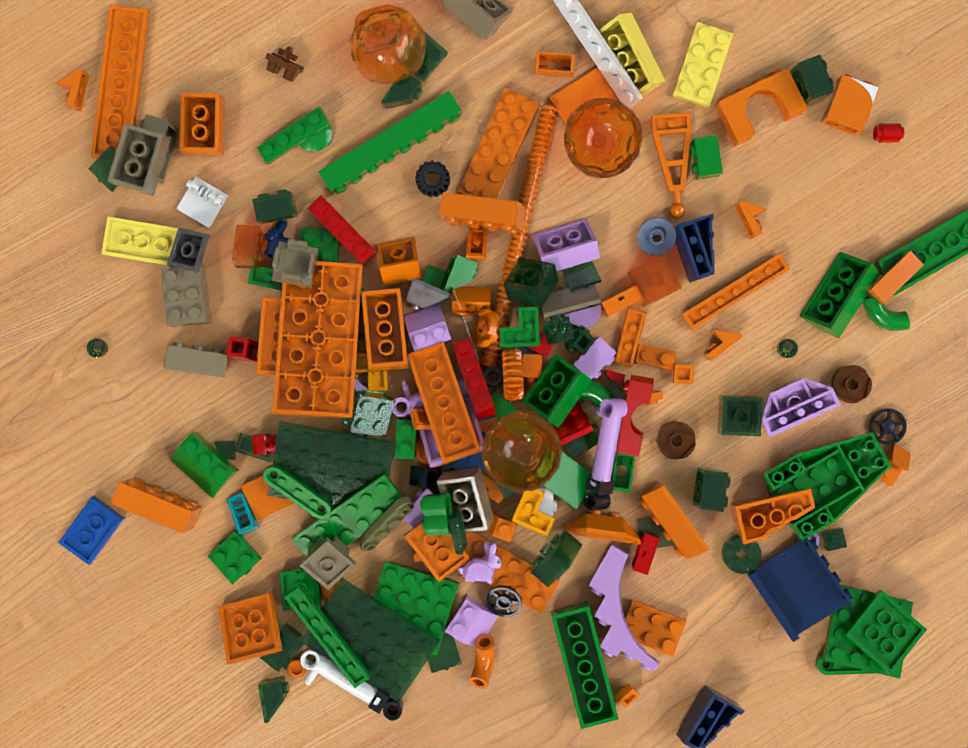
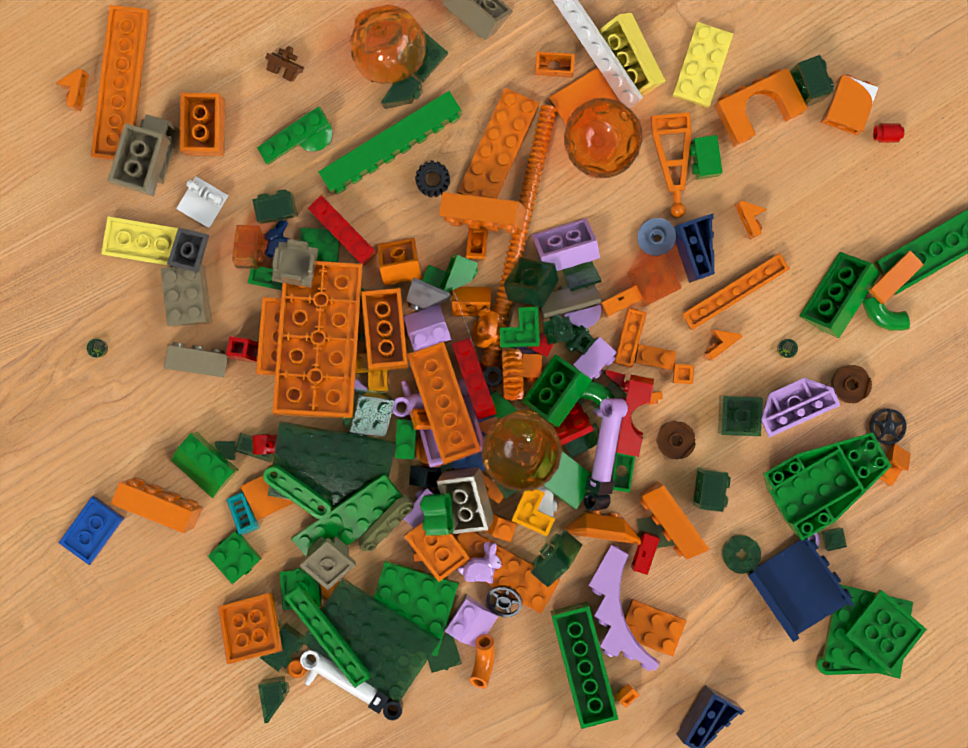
(102, 167): clear green piece -> none
(457, 532): clear green tile -> none
(763, 515): orange wedge -> none

